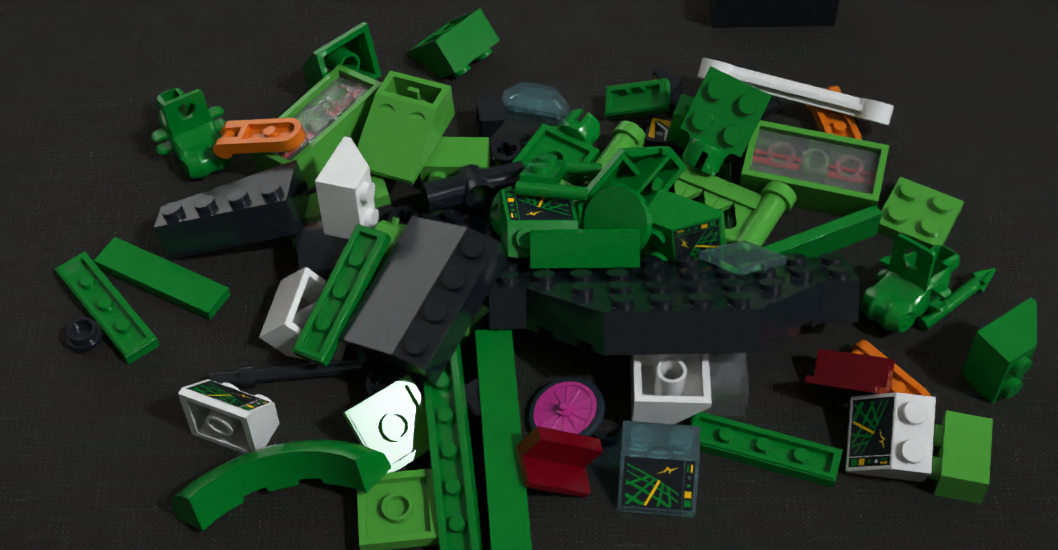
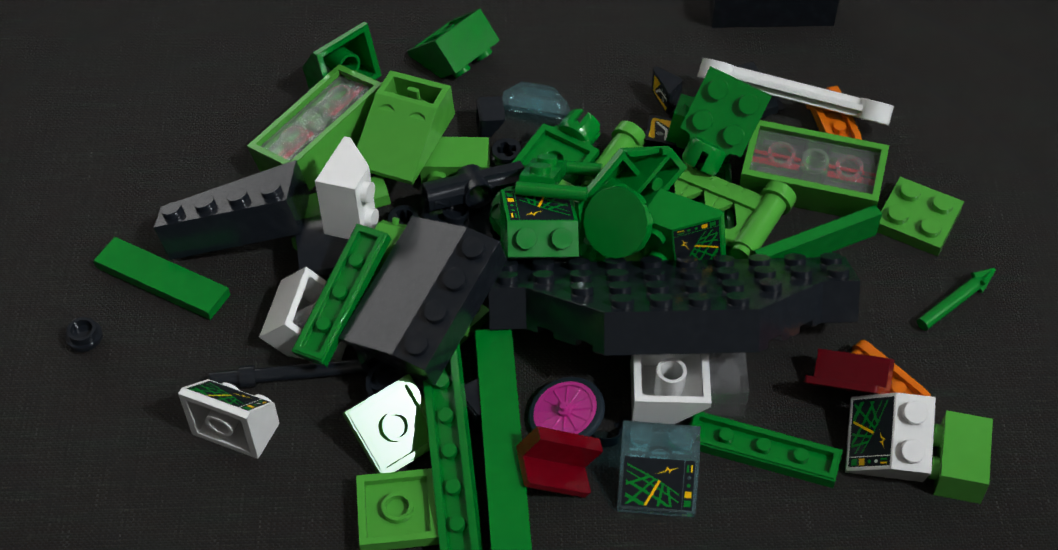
(107, 307): green tile -> none
(190, 131): green piece -> none
(259, 136): orange plate -> none
(277, 468): green brick -> none
(585, 248): green tile -> none
(637, 99): green plate -> none
(742, 257): clear light blue piece -> none
(910, 284): green piece -> none
(1003, 353): green slope -> none

